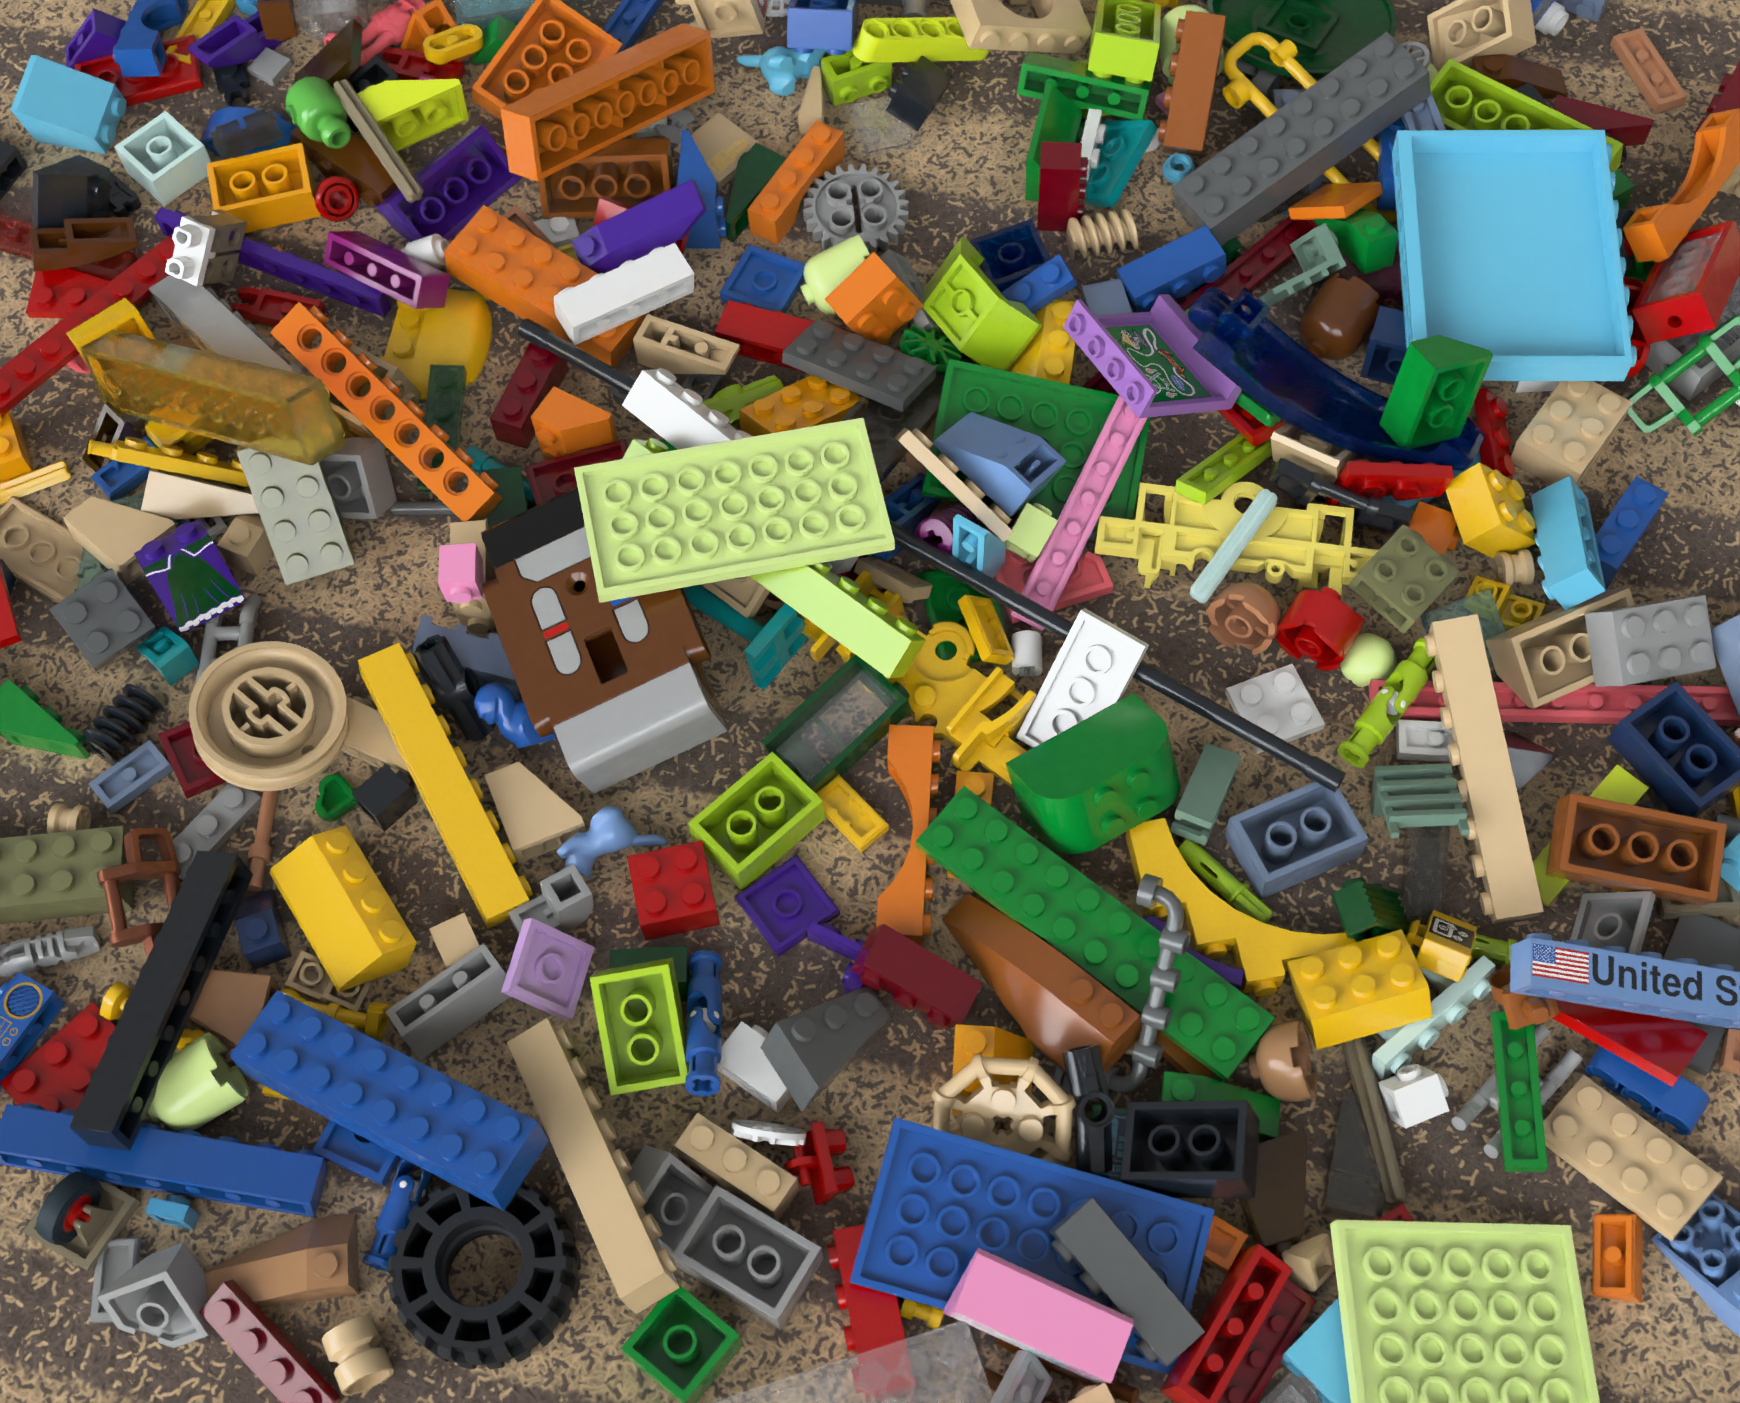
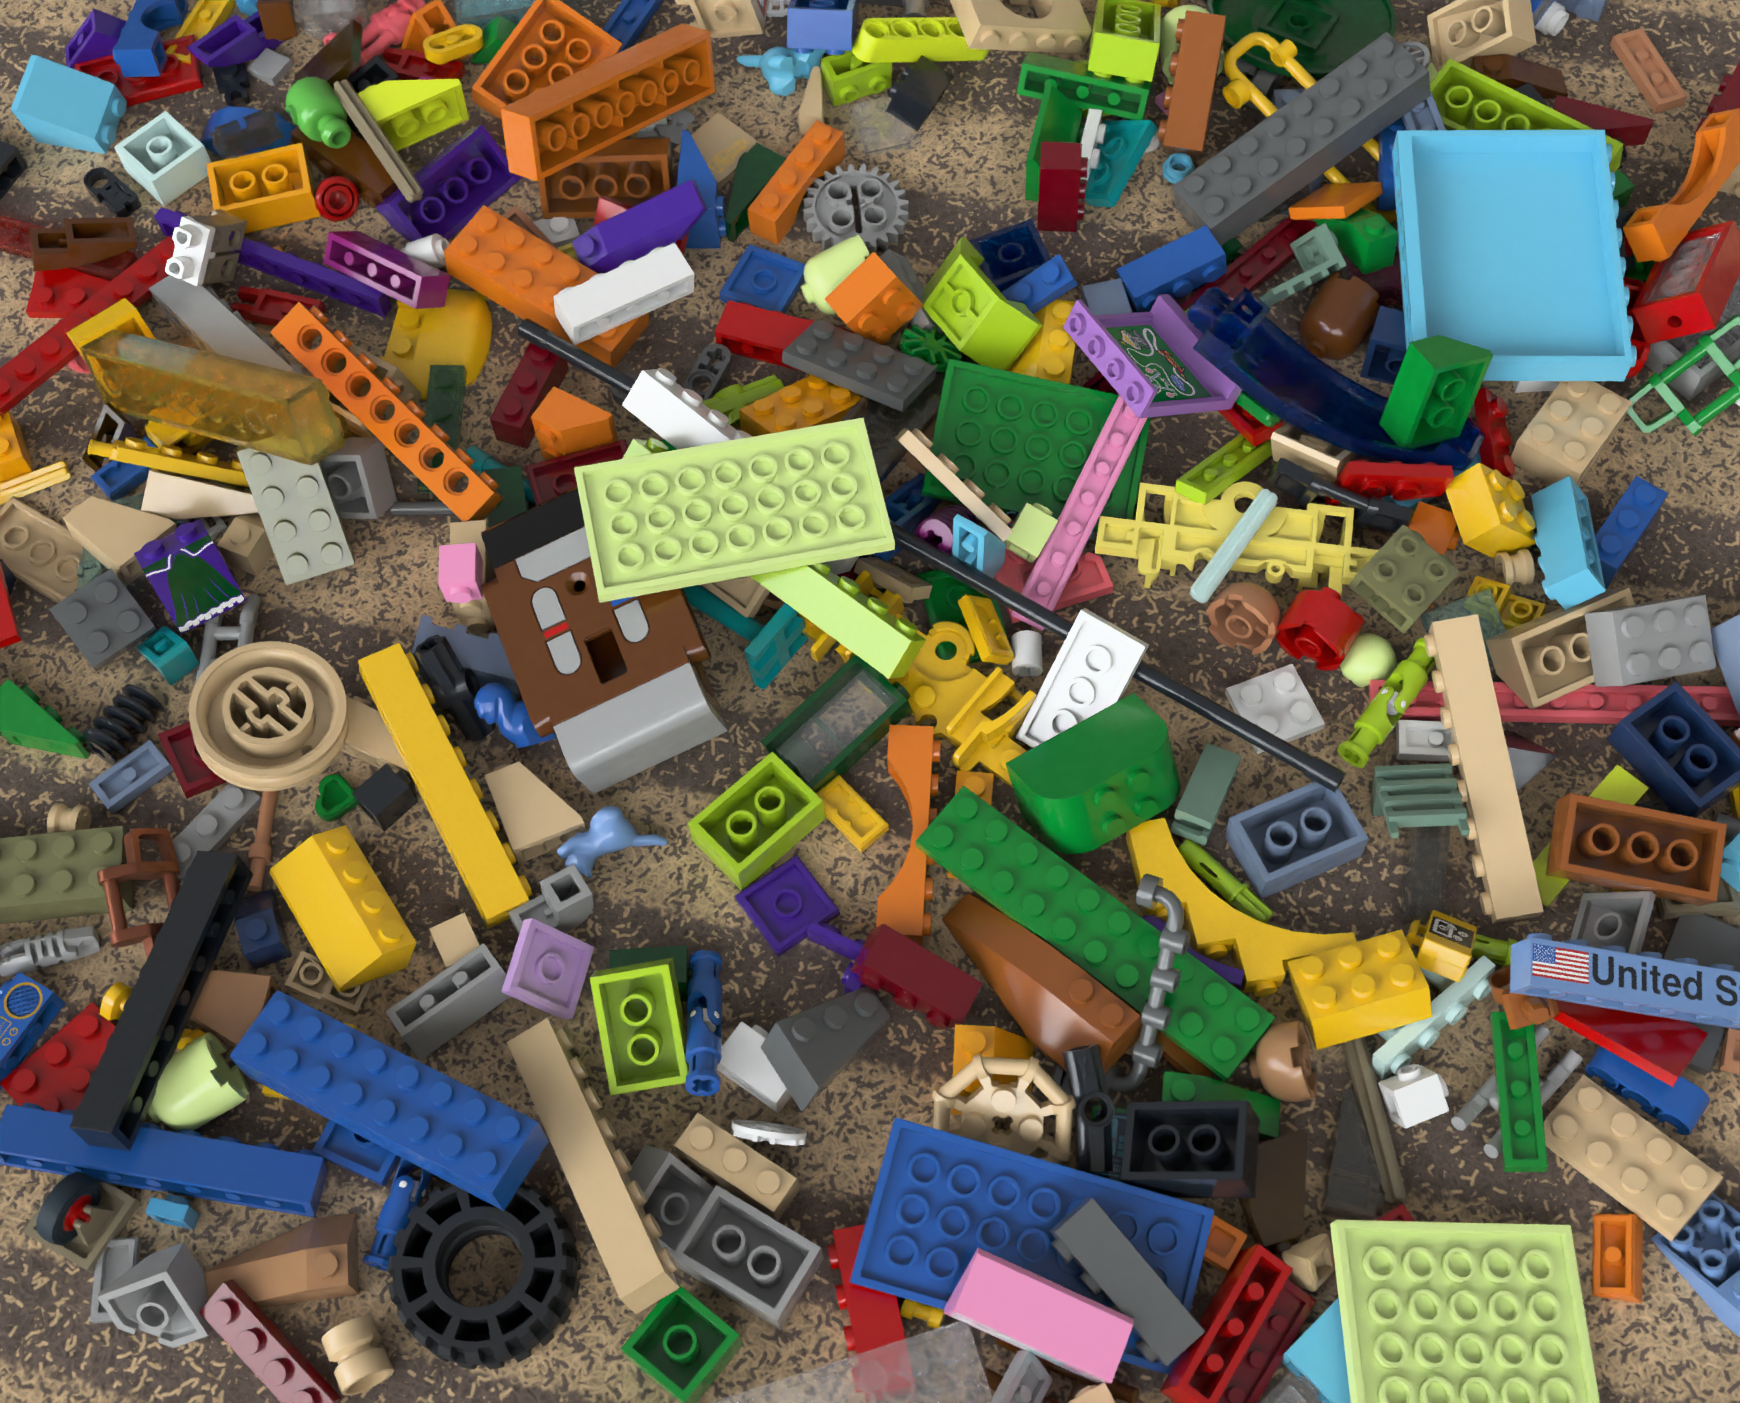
(69, 191): black slope -> none
(373, 1021): yellow piece -> none
(673, 890): red brick -> none
(681, 348): tan slope -> none
(814, 1163): red hips -> none
(1000, 459): medium blue slope -> none
(1101, 232): tan piece -> none
(1369, 910): dark green brick -> none

